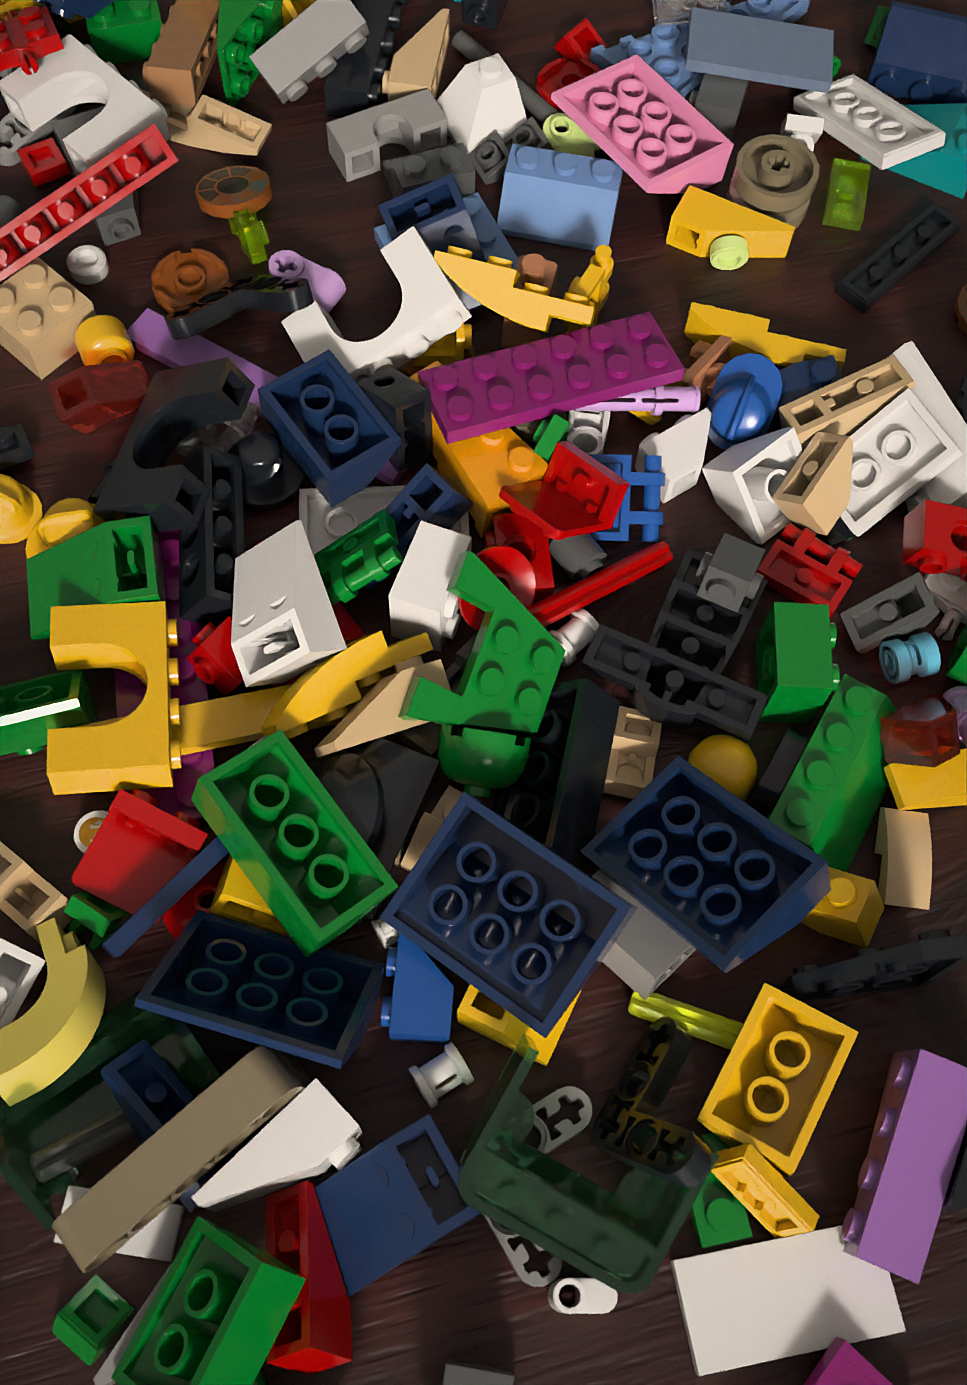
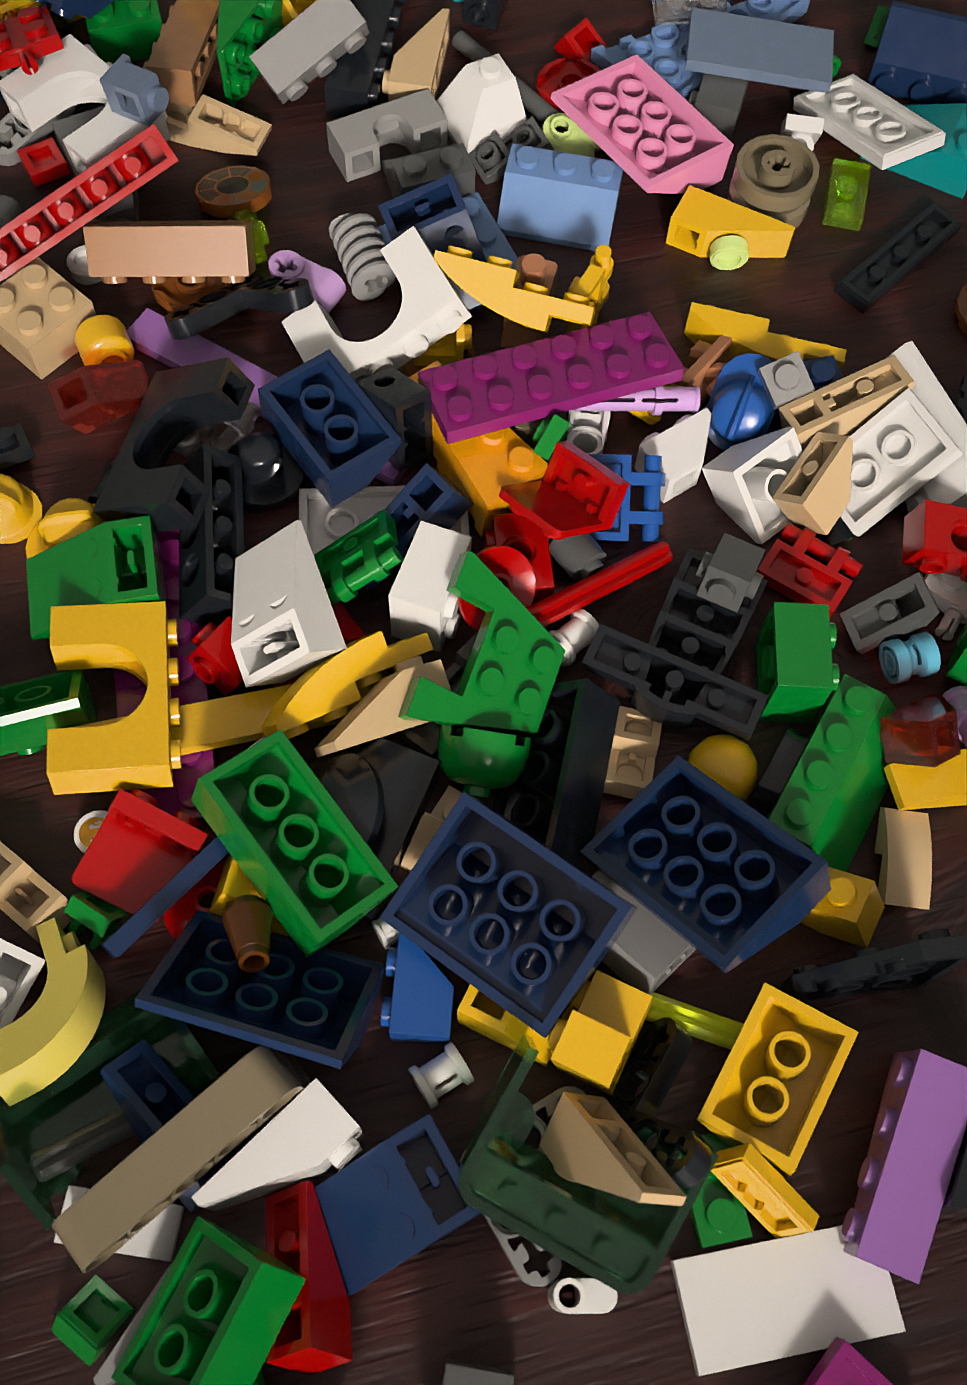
(134, 91): none -> sand blue brick
(170, 250): none -> brick
(249, 931): none -> reddish brown cone
(358, 249): none -> light grey piece
(599, 1150): none -> tan slope
(601, 1033): none -> yellow brick
(785, 380): none -> light grey plate

